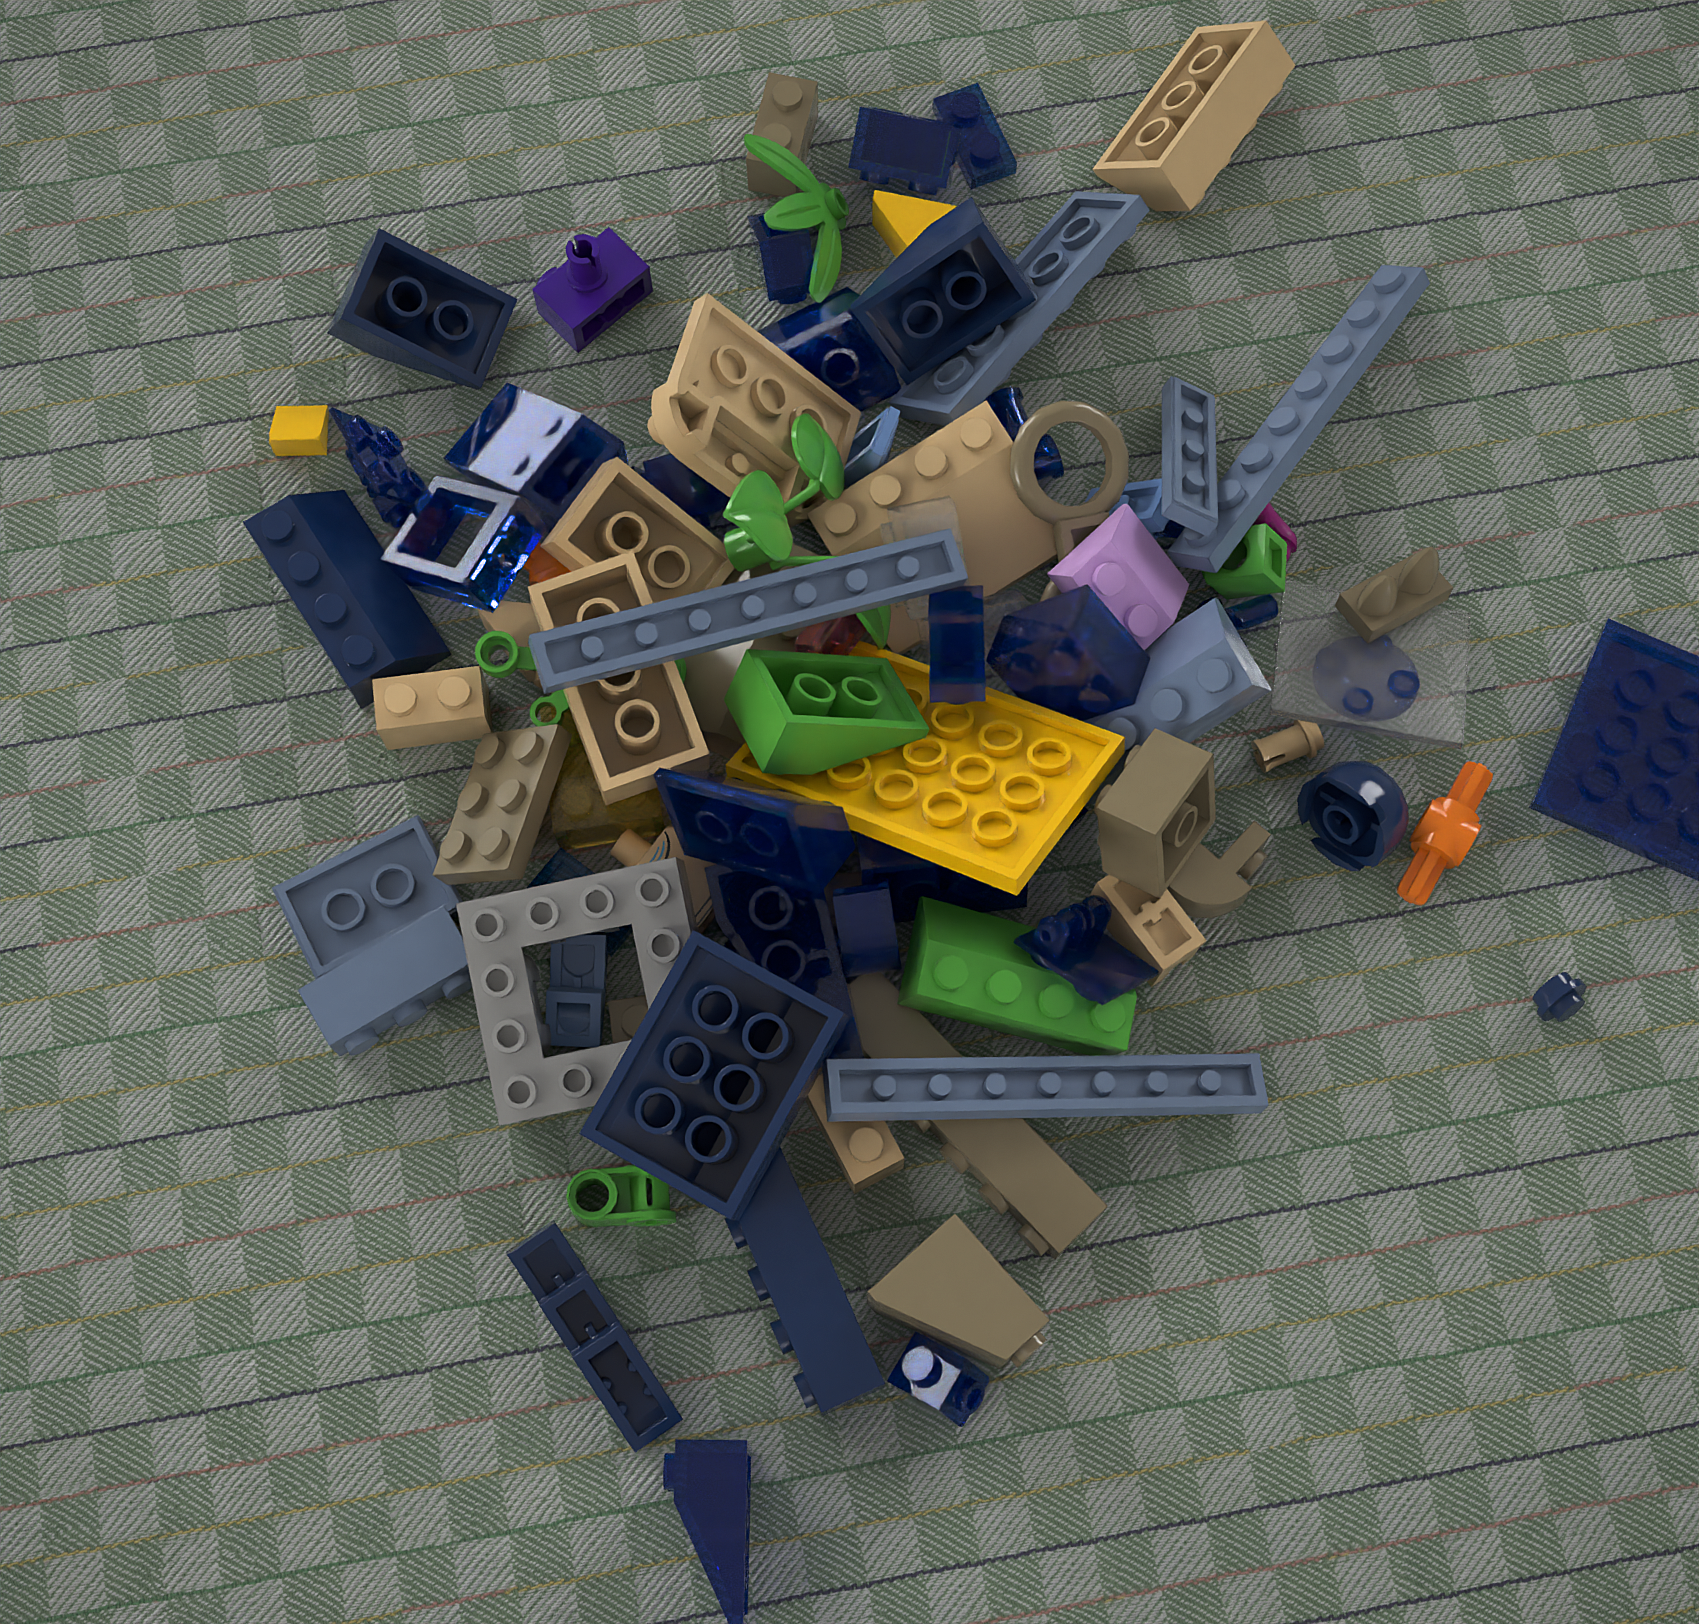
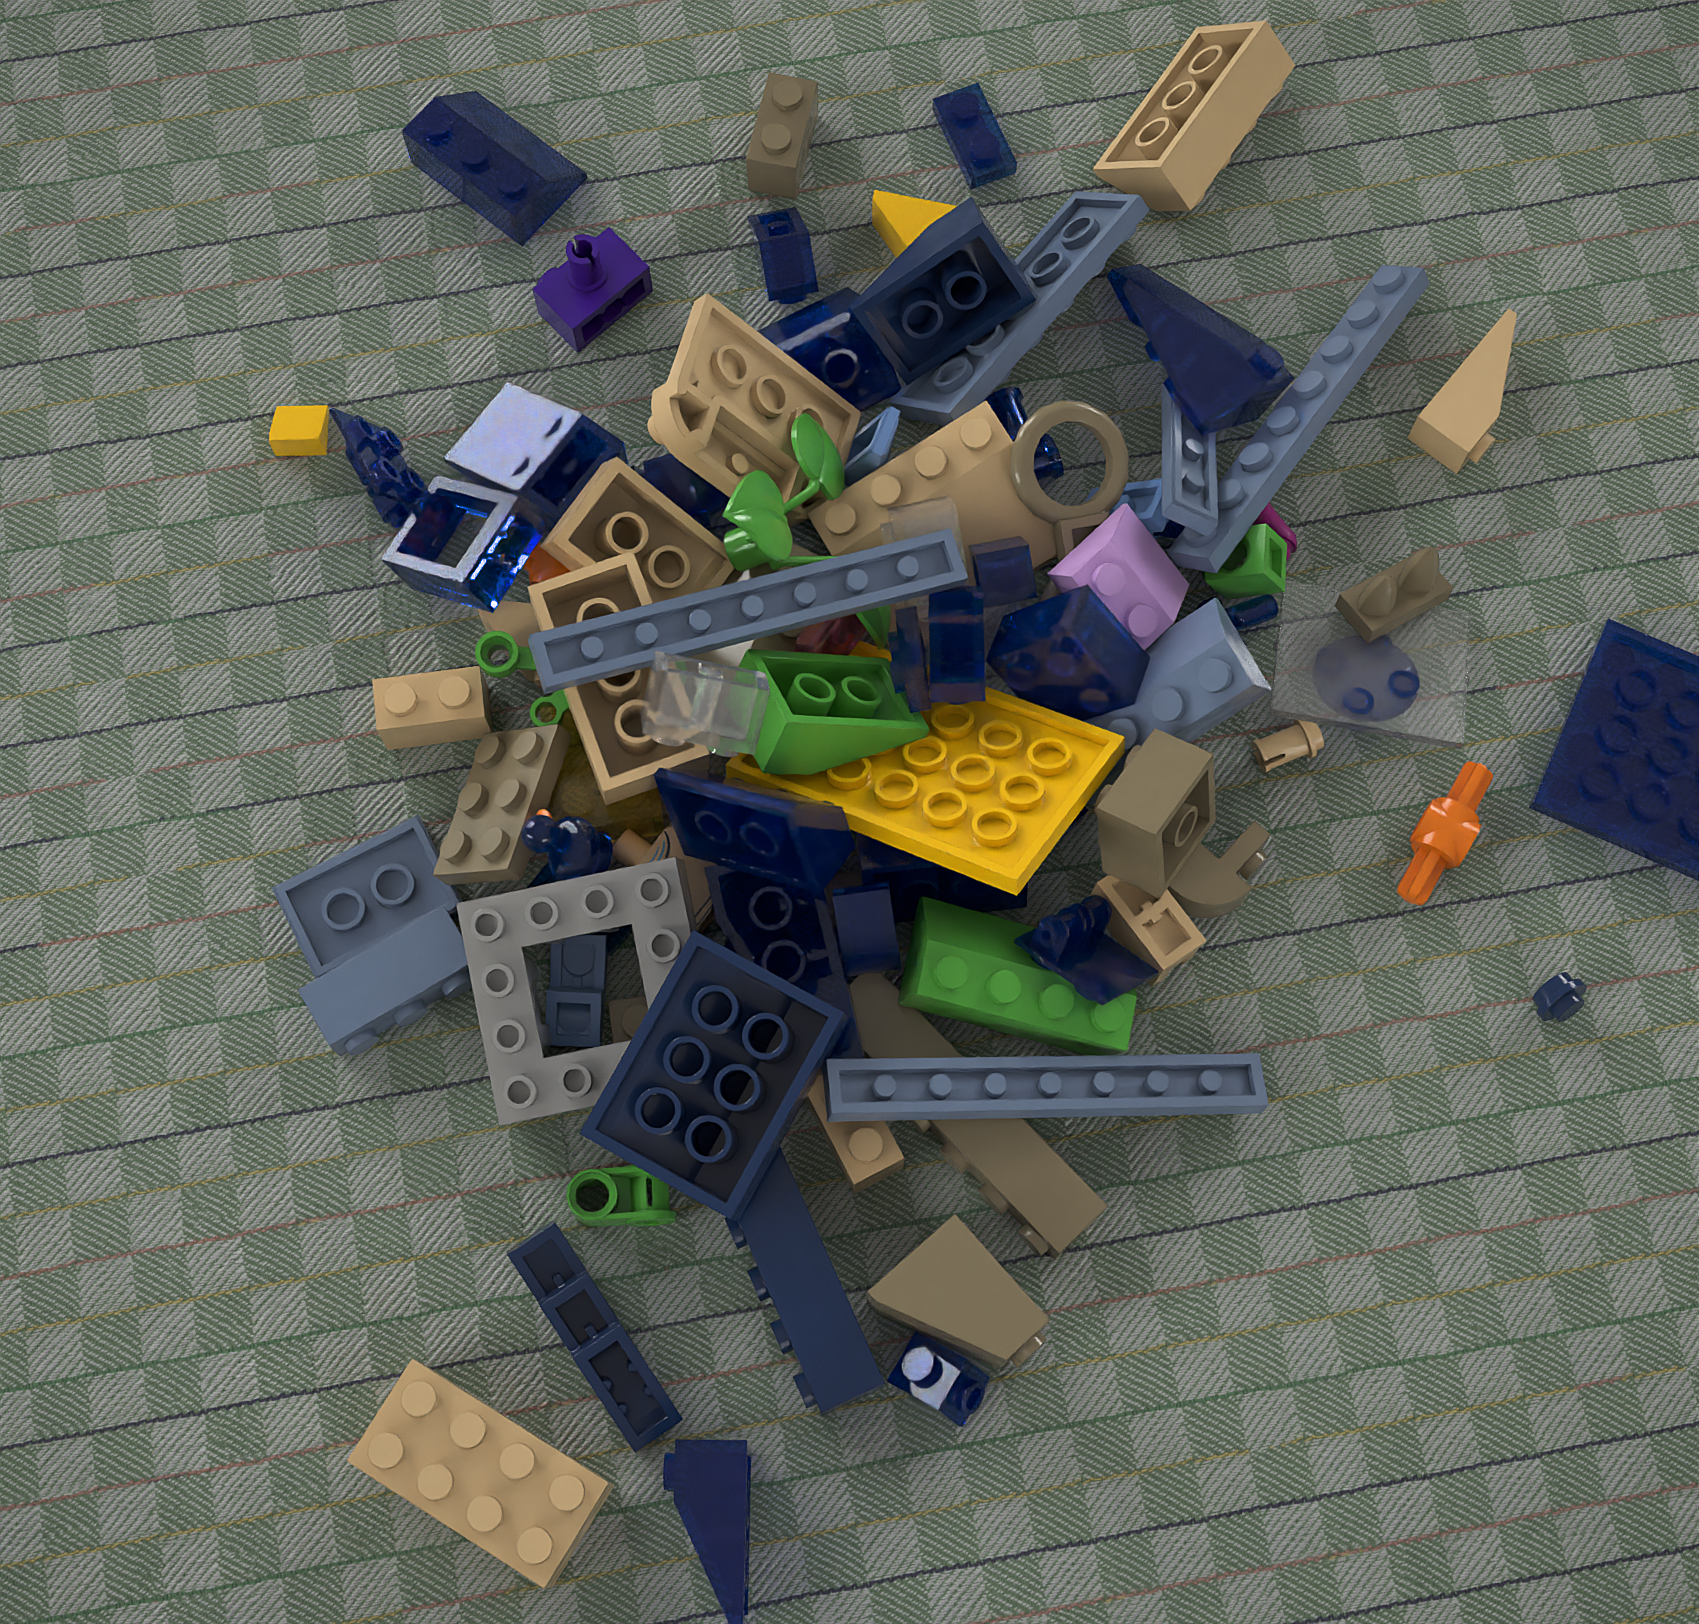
(345, 590): dark blue slope -> none
(421, 312): dark blue slope -> none
(481, 1474): none -> tan brick
(491, 162): none -> clear blue slope
(571, 845): none -> clear blue animal
(704, 704): none -> clear brick
(800, 211): bright green plant -> none
(904, 148): clear blue brick -> none
(909, 660): none -> clear blue plate
(1003, 570): none -> clear blue brick
(1213, 365): none -> clear blue wedge
(1355, 813): dark blue cylinder -> none
(1465, 409): none -> tan slope

